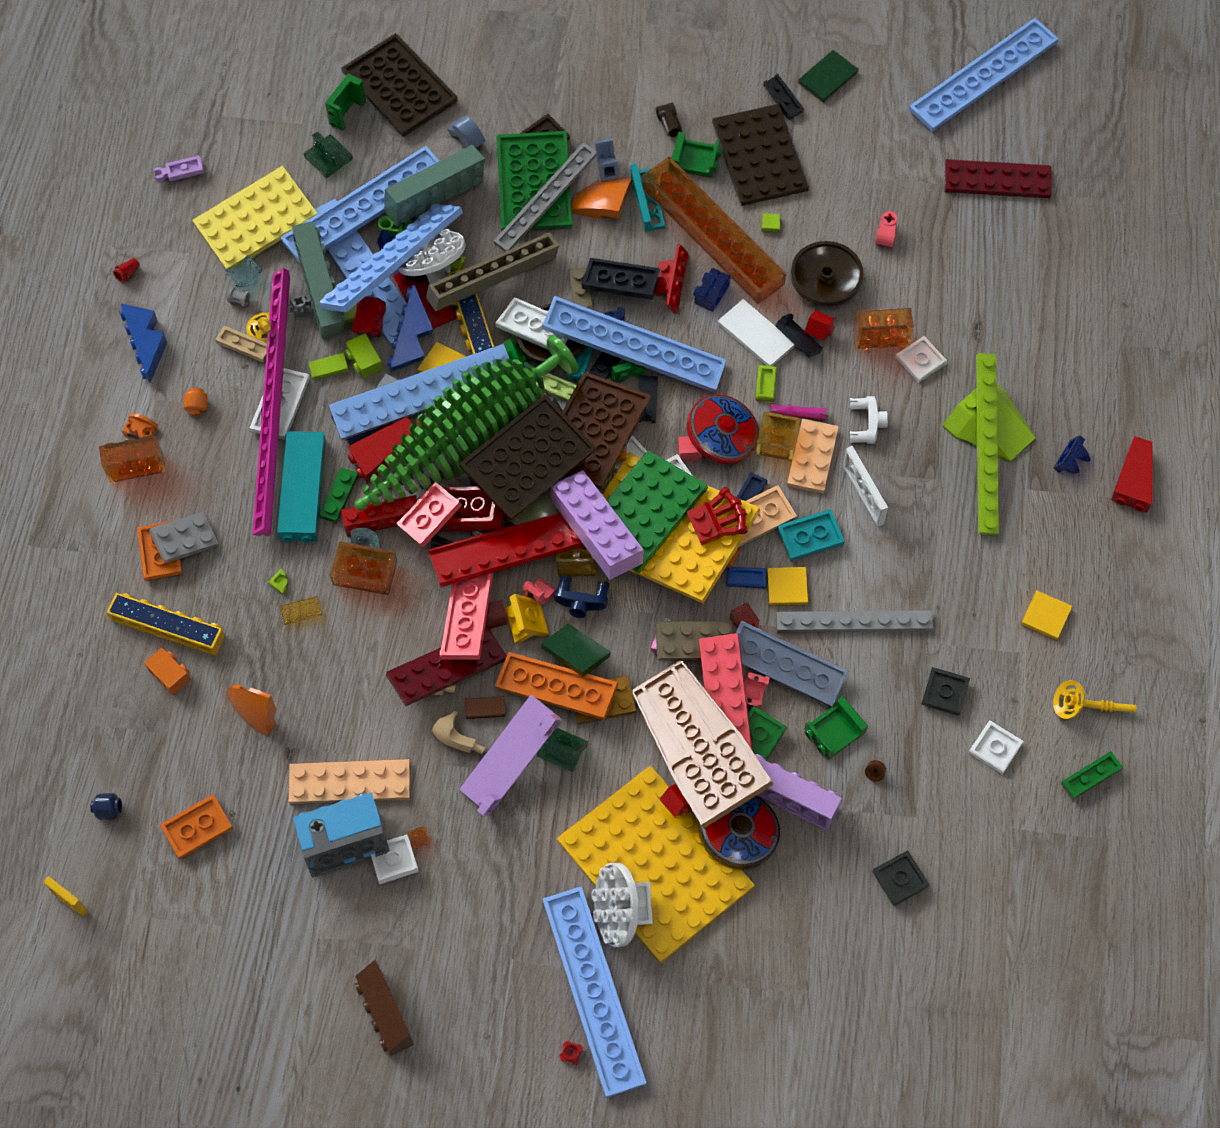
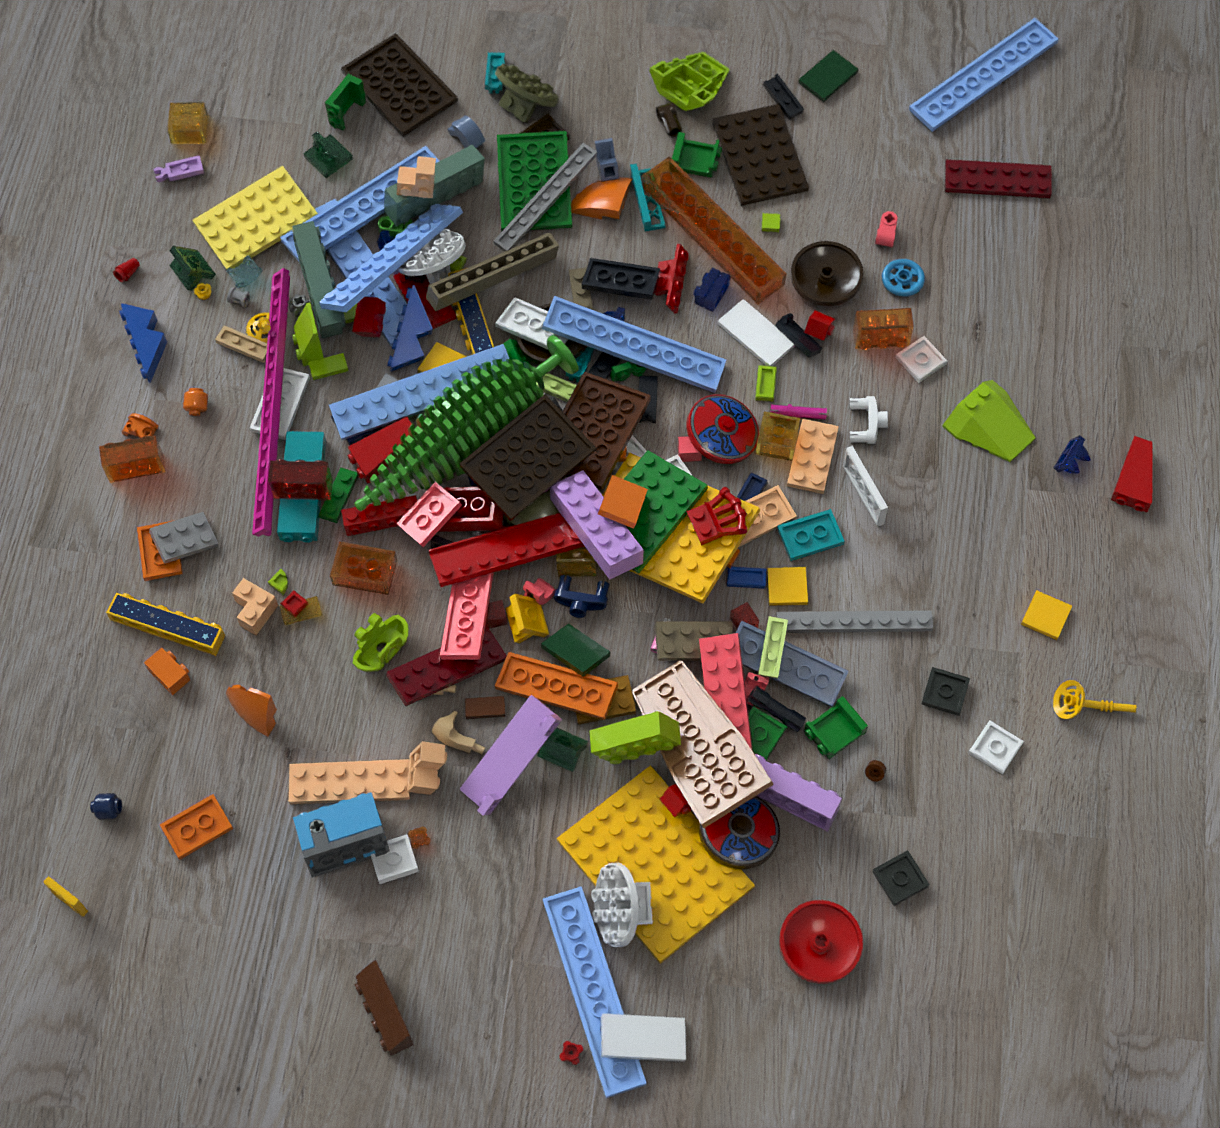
(187, 122): none -> clear yellow brick
(190, 266): none -> clear green bracket
(203, 295): none -> yellow plate
(257, 606): none -> light nougat brick
(294, 603): none -> red tile
(300, 480): none -> clear red brick
(307, 337): none -> lime slope
(364, 356): lime brick -> none
(364, 535): clear light blue piece -> none
(392, 632): none -> lime piece
(418, 180): none -> light nougat brick
(424, 767): none -> light nougat brick
(491, 80): none -> teal hinge
(524, 92): none -> olive bracket
(622, 501): none -> orange tile
(635, 737): none -> lime brick
(643, 1037): none -> white tile
(689, 81): none -> lime wedge
(773, 647): none -> yellowish green plate
(788, 716): none -> black axle
(820, 941): none -> red dish
(898, 290): none -> dark azure plate
(987, 444): lime plate -> none
(1092, 775): green plate -> none

